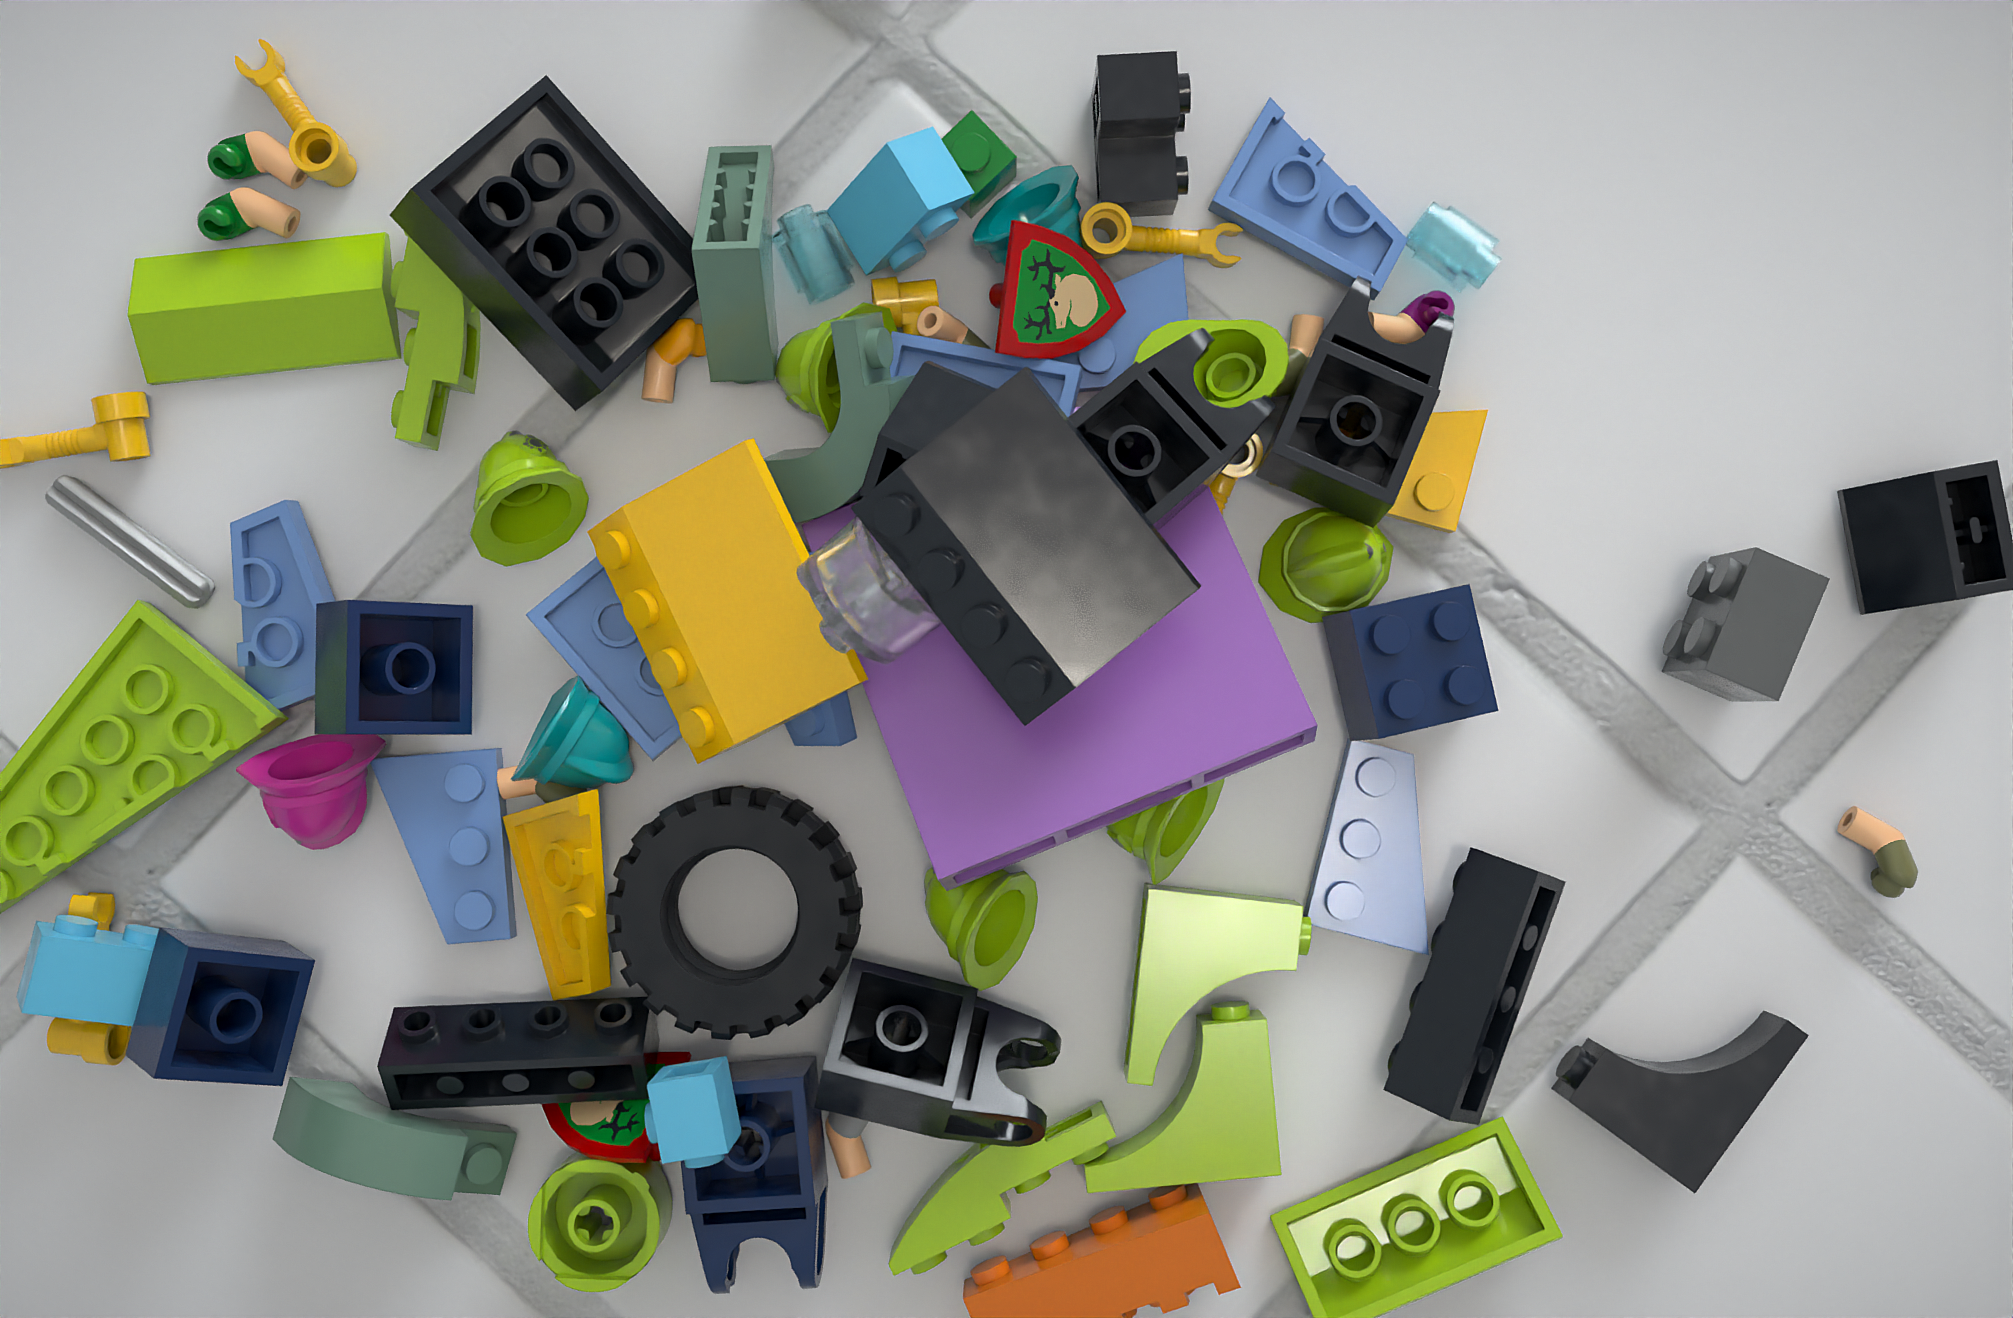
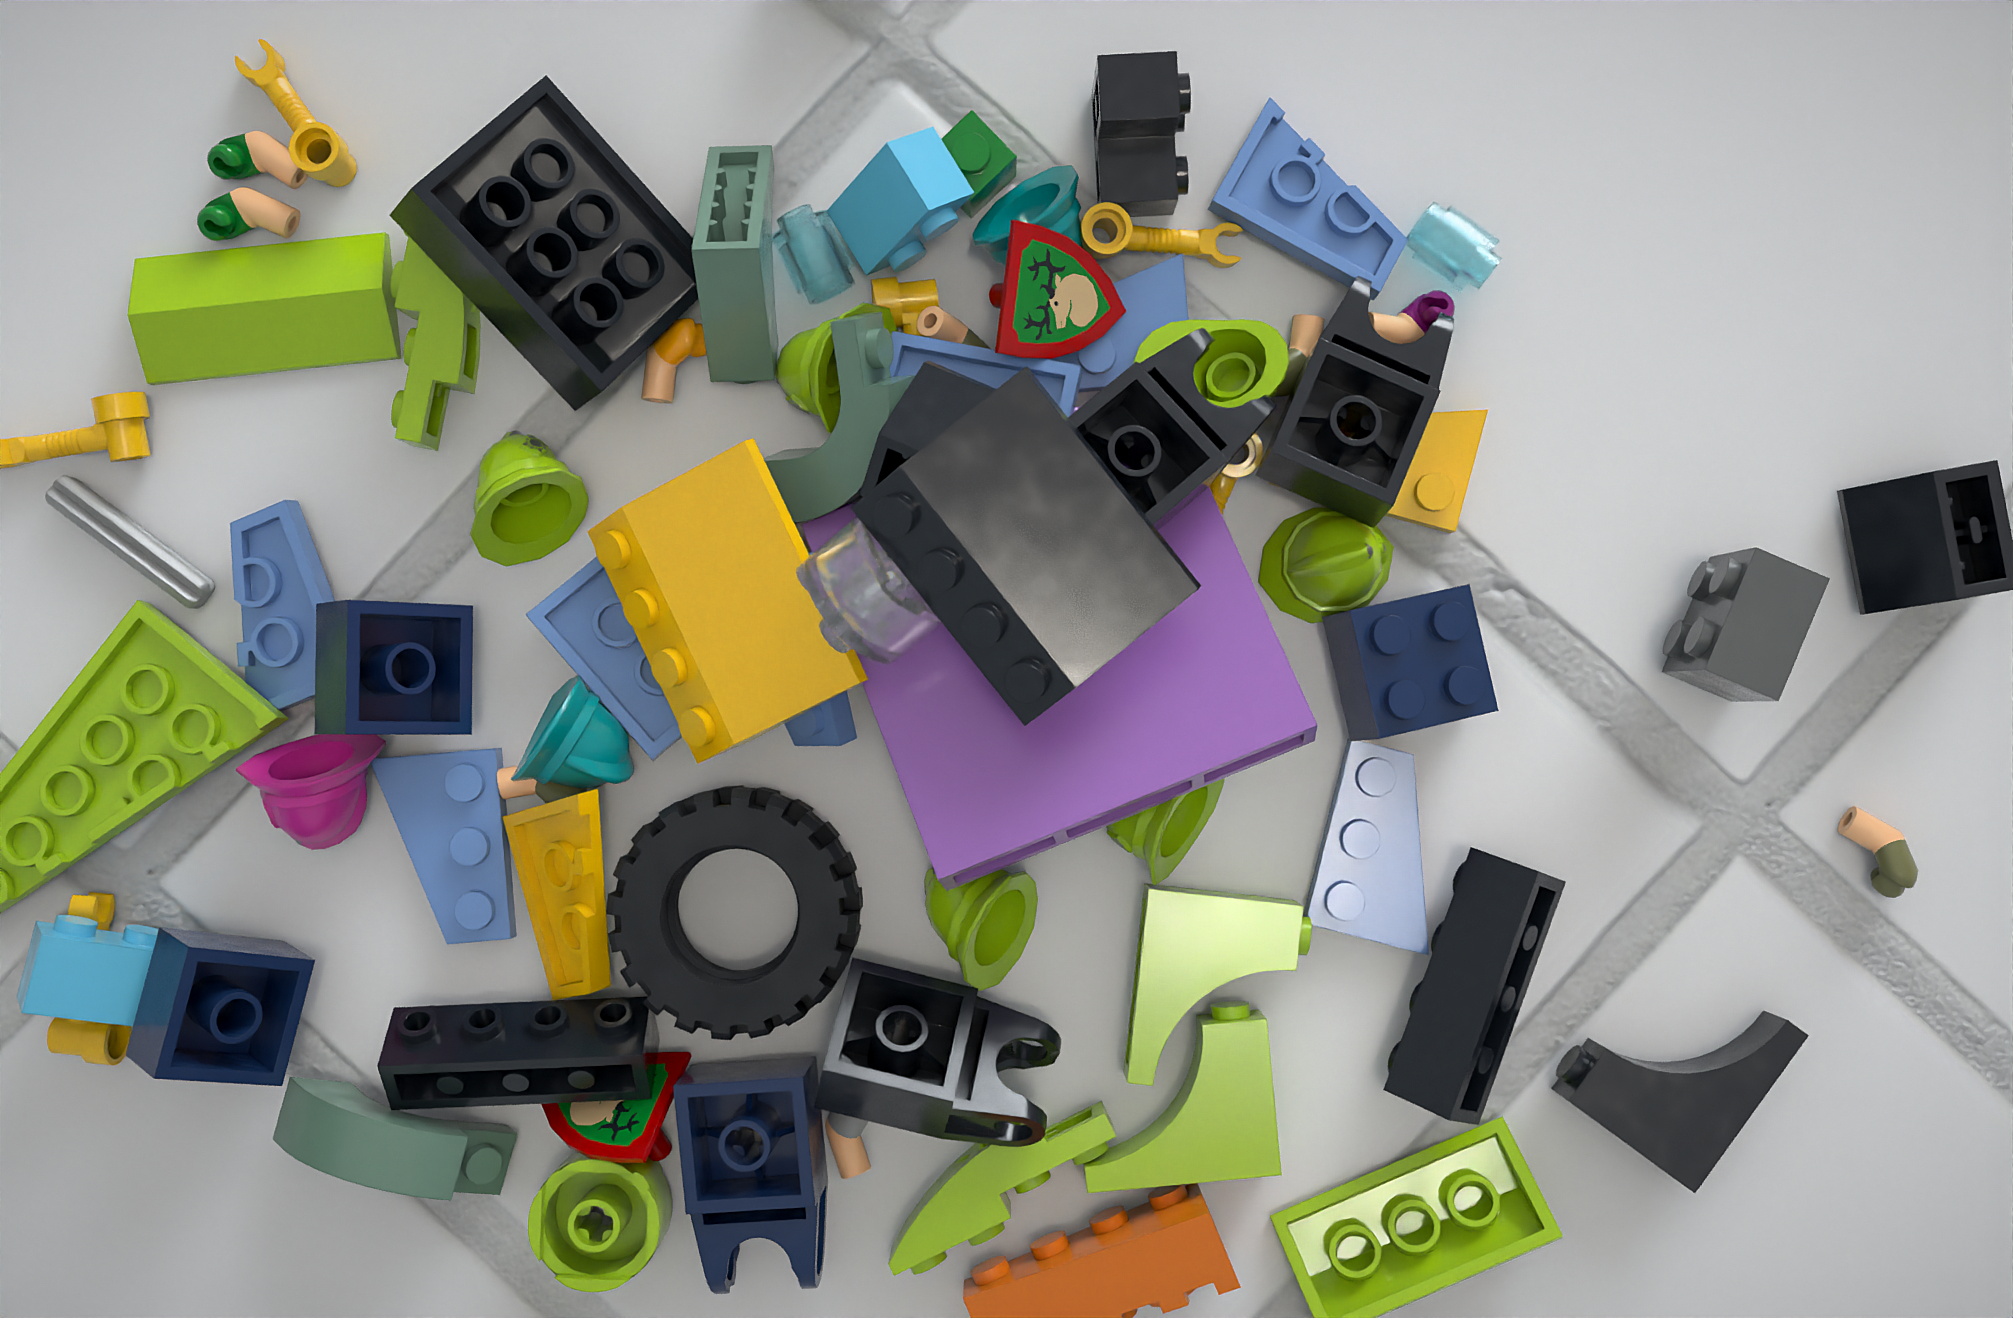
(693, 1112): medium azure brick -> none

